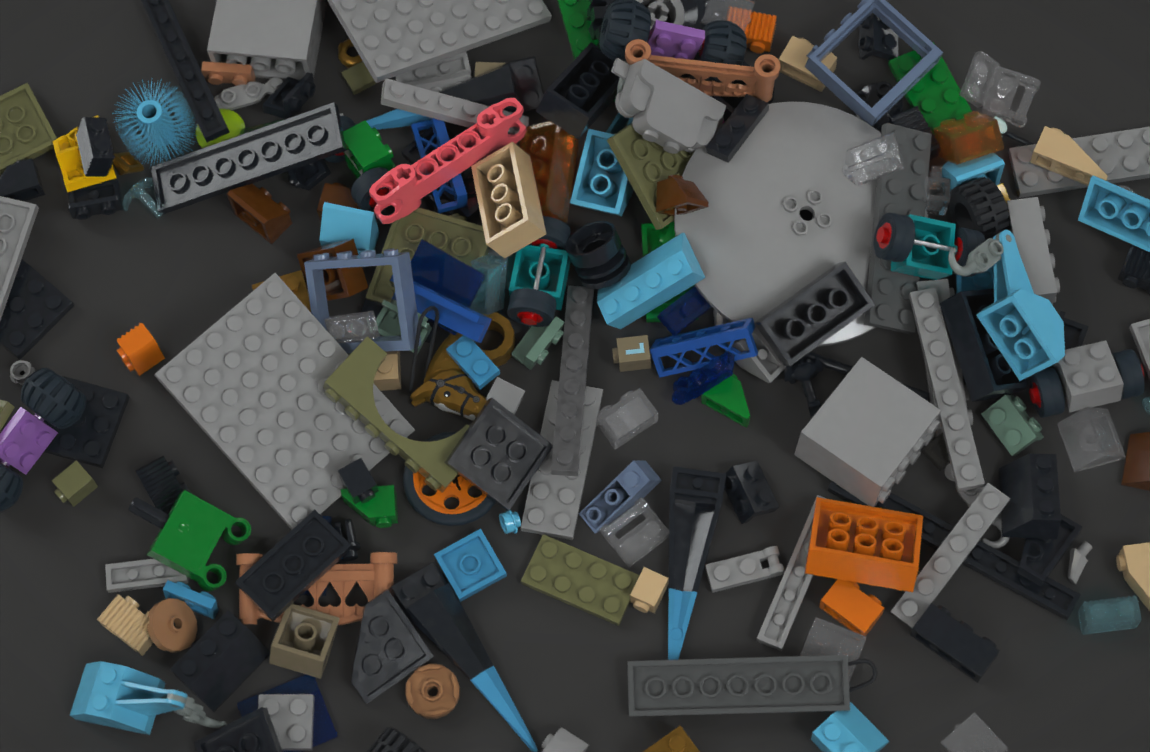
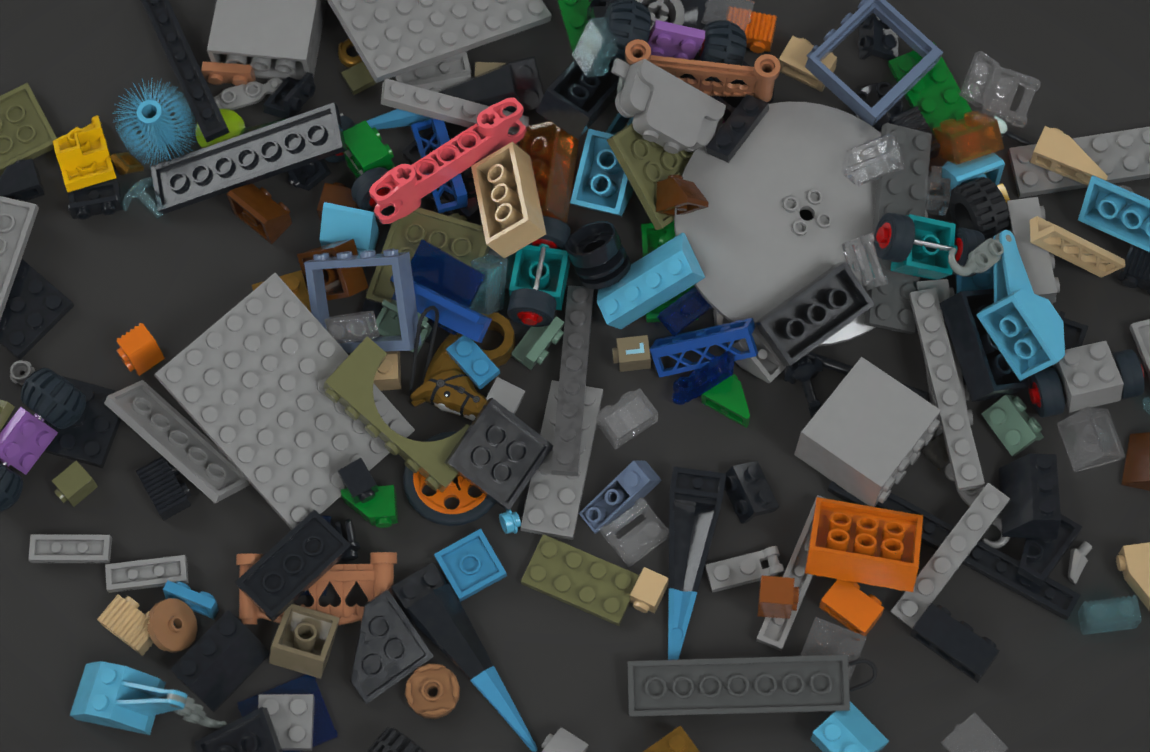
(69, 548): none -> light grey plate
(95, 146): black brick -> none
(177, 440): none -> light grey plate
(190, 536): green piece -> none
(596, 47): none -> clear light blue brick
(777, 597): none -> dark orange brick
(864, 262): none -> clear plate
(1073, 248): none -> tan fence

